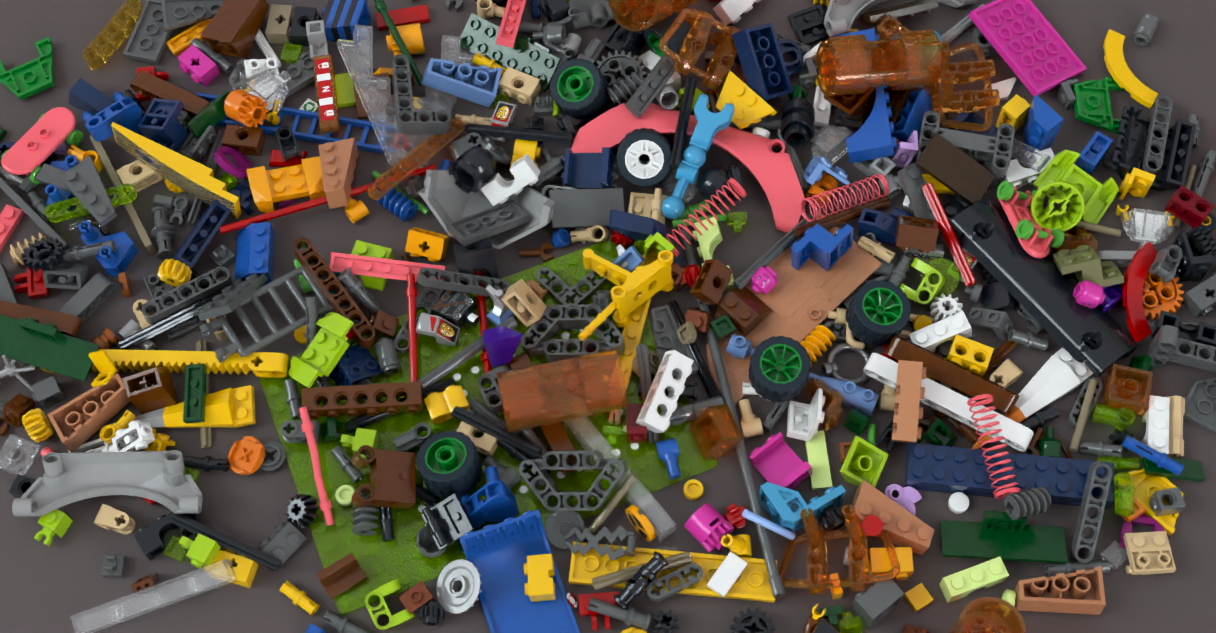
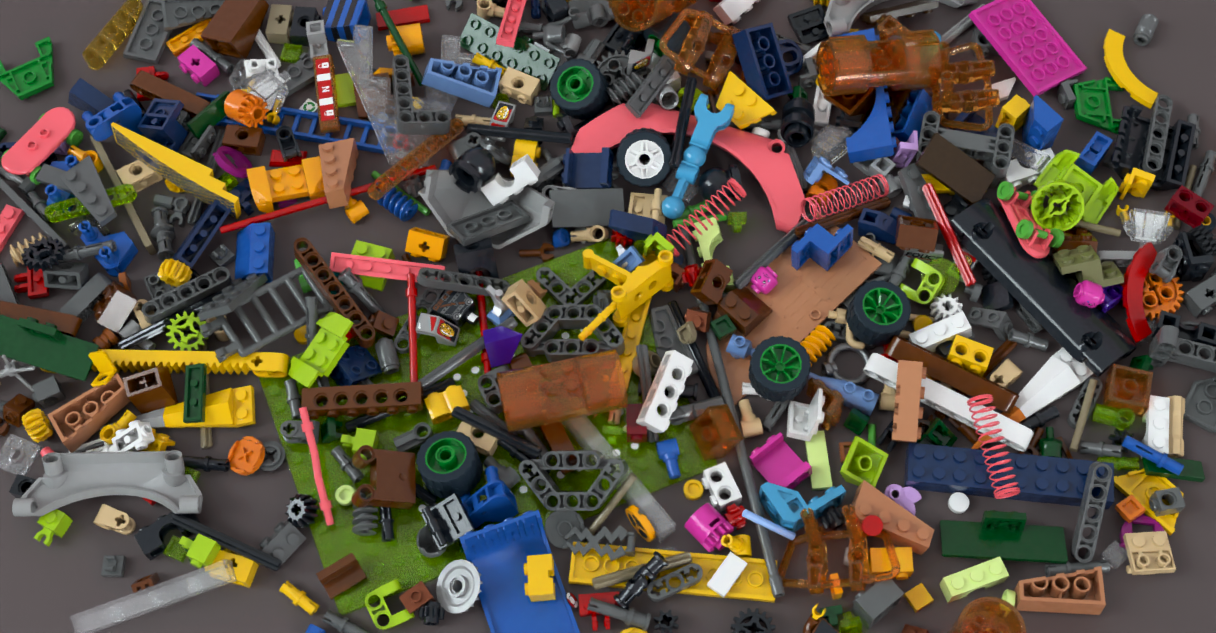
(114, 306): none -> slope
(175, 328): none -> lime gear
(639, 59): none -> light grey slope
(726, 485): none -> white brick
(1027, 502): dark grey piece -> none
(1124, 495): clear neon green piece -> none

